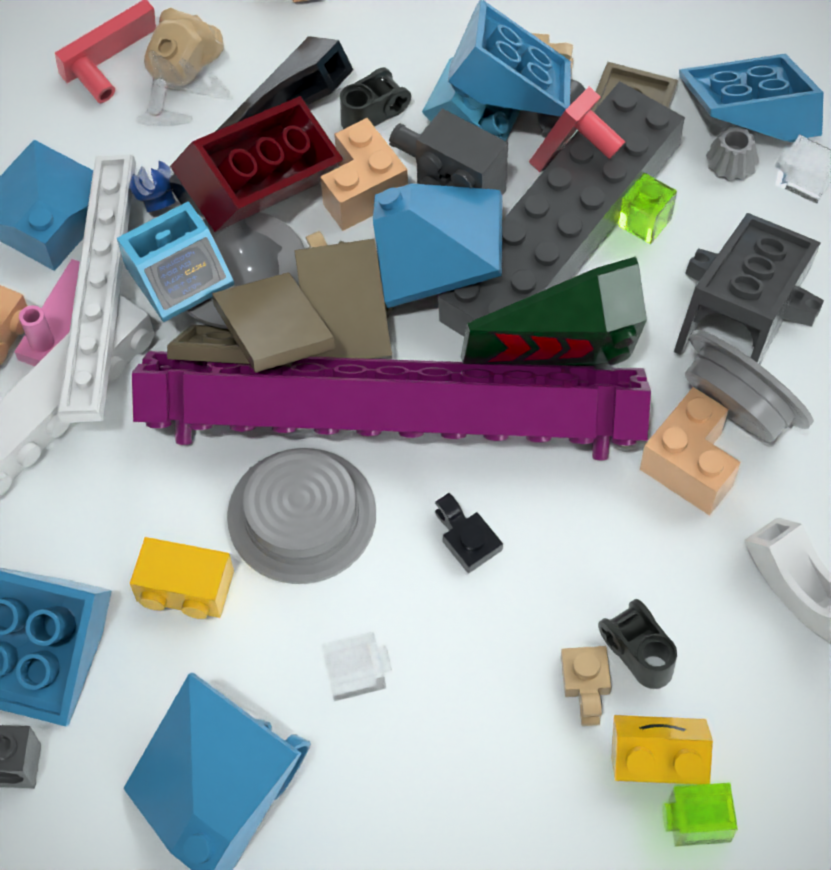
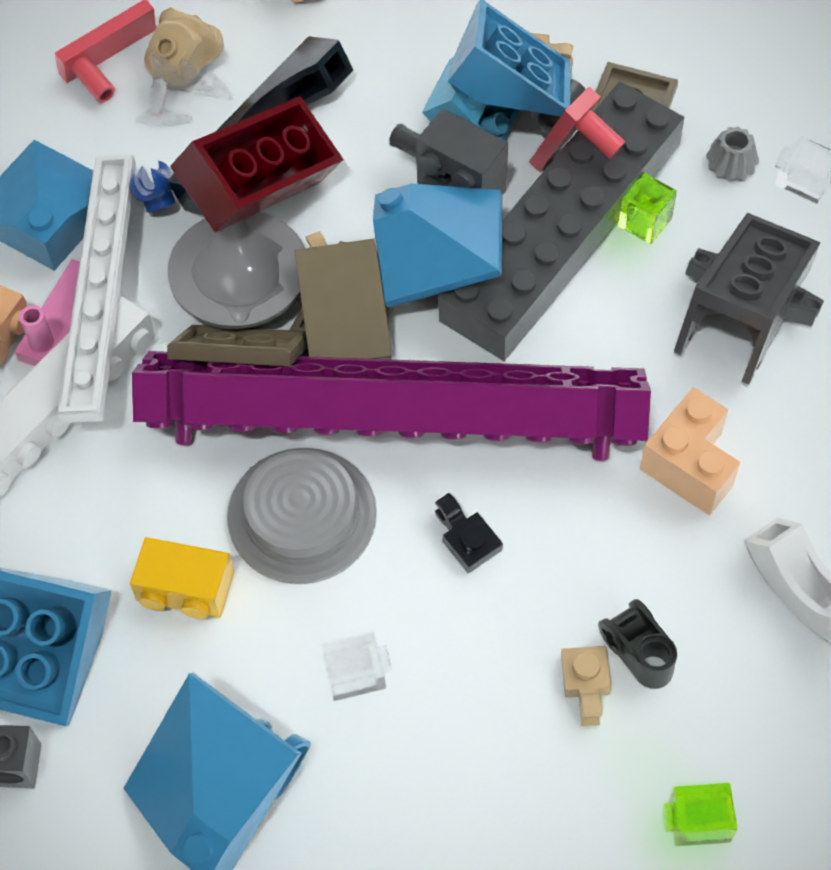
(175, 261): medium azure slope -> none
(273, 322): dark tan tile -> none
(366, 170): light nougat brick -> none
(373, 99): pearl dark grey piece -> none
(571, 323): dark green wedge -> none
(661, 749): yellow brick -> none
(745, 388): light grey piece -> none
(760, 95): dark azure slope -> none

